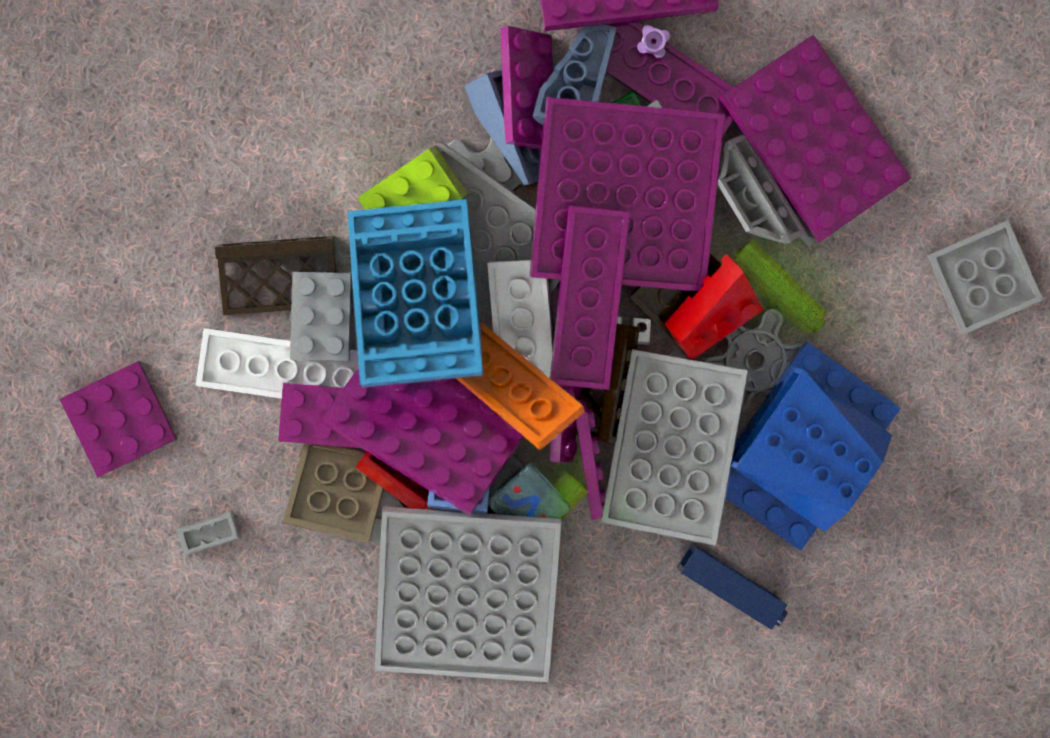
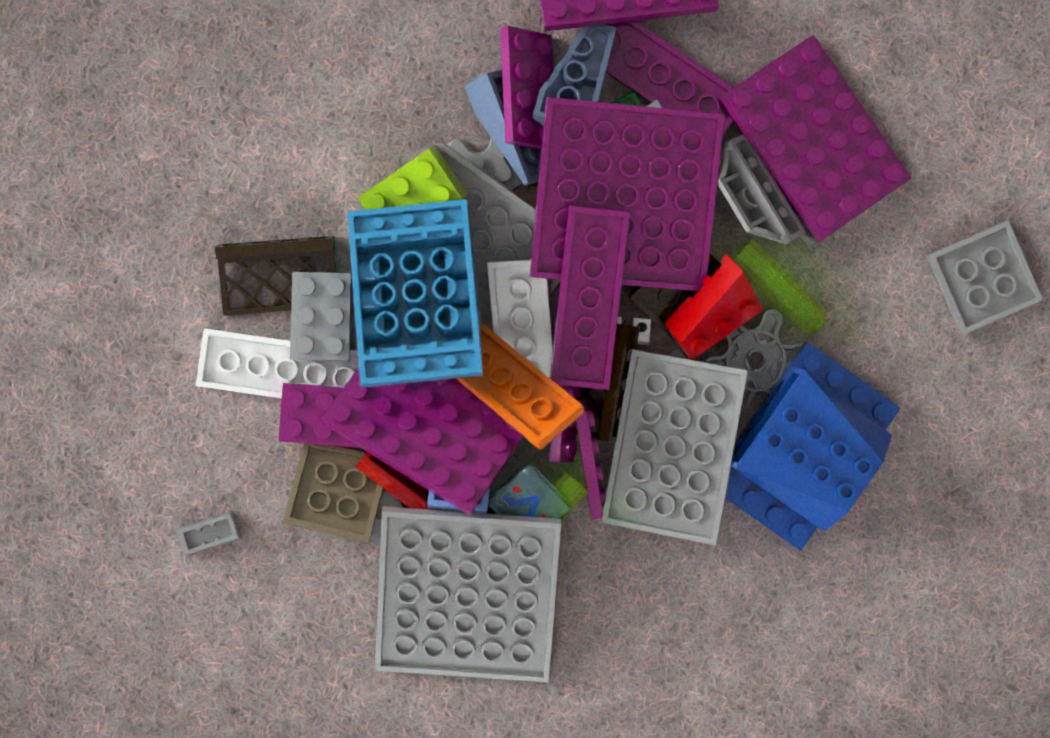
(118, 419): magenta plate -> none
(653, 33): lavender plate -> none
(733, 587): dark blue piece -> none

